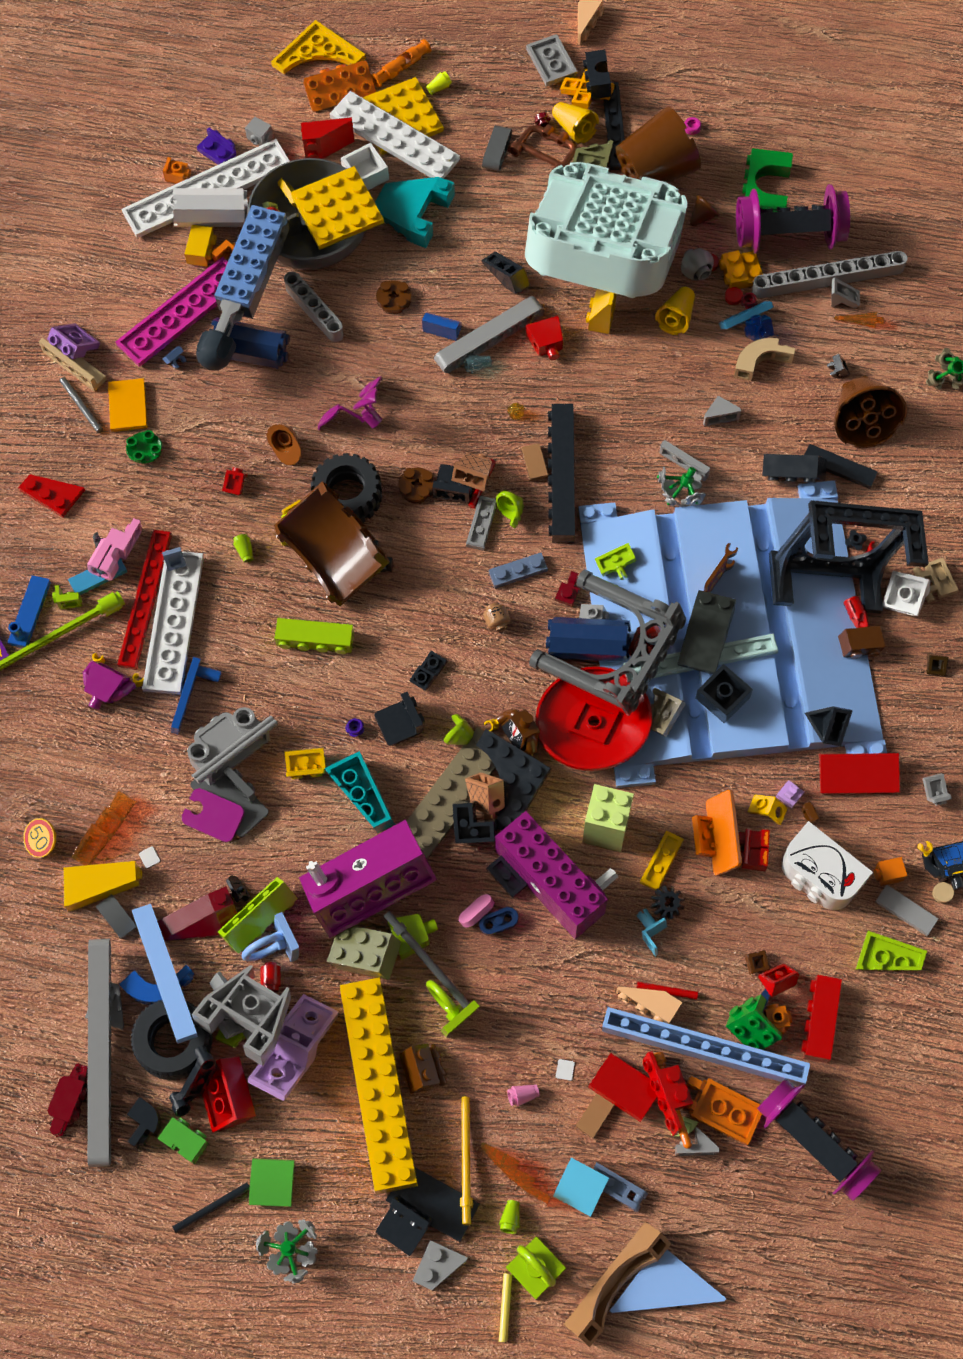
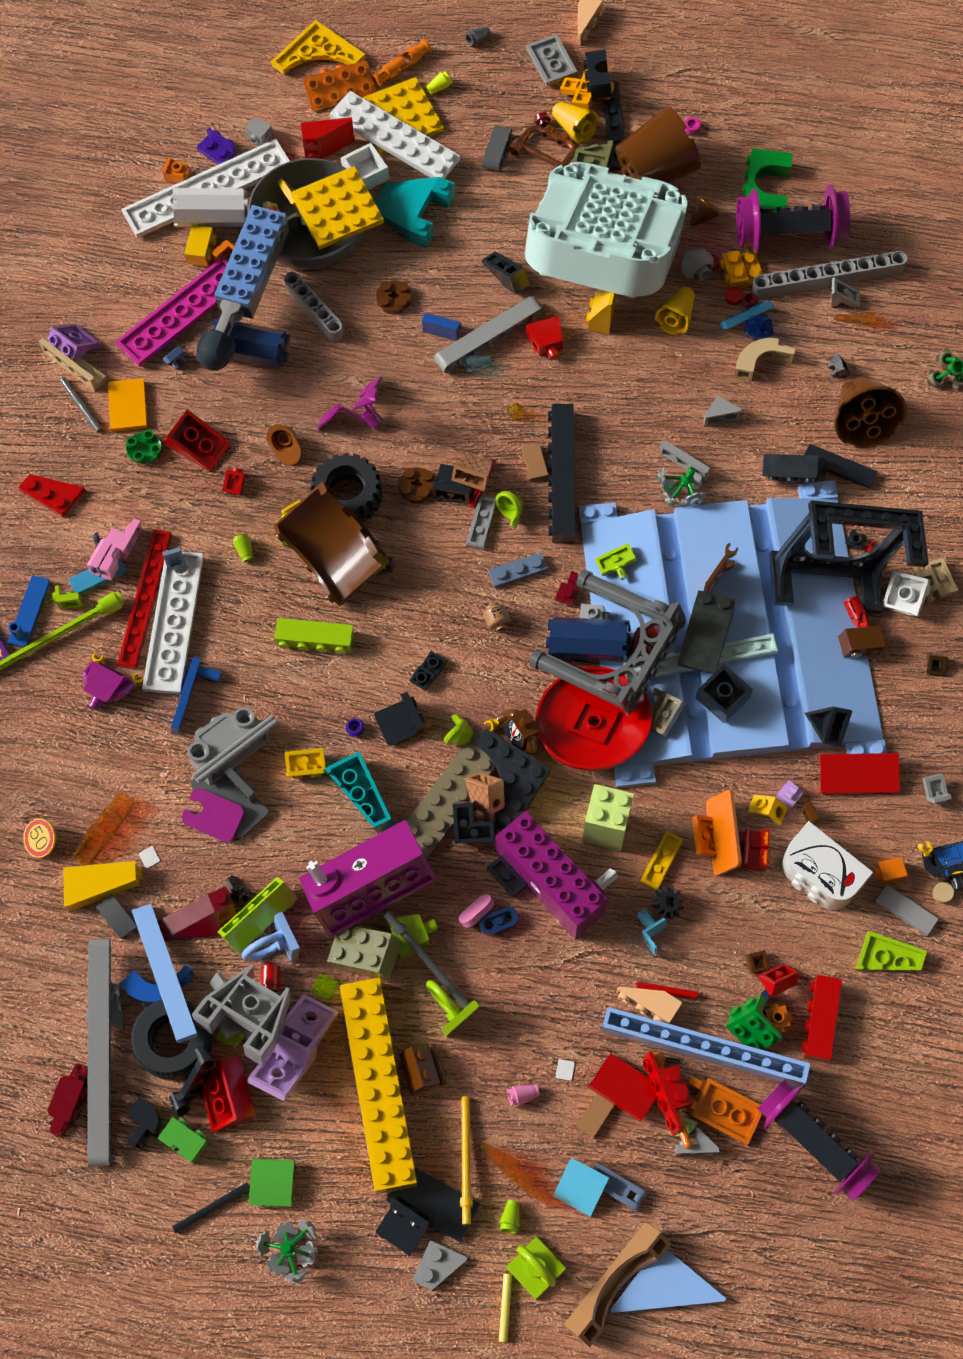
(196, 440): none -> red slope
(324, 987): none -> clear neon green tile
(477, 35): none -> dark grey cone

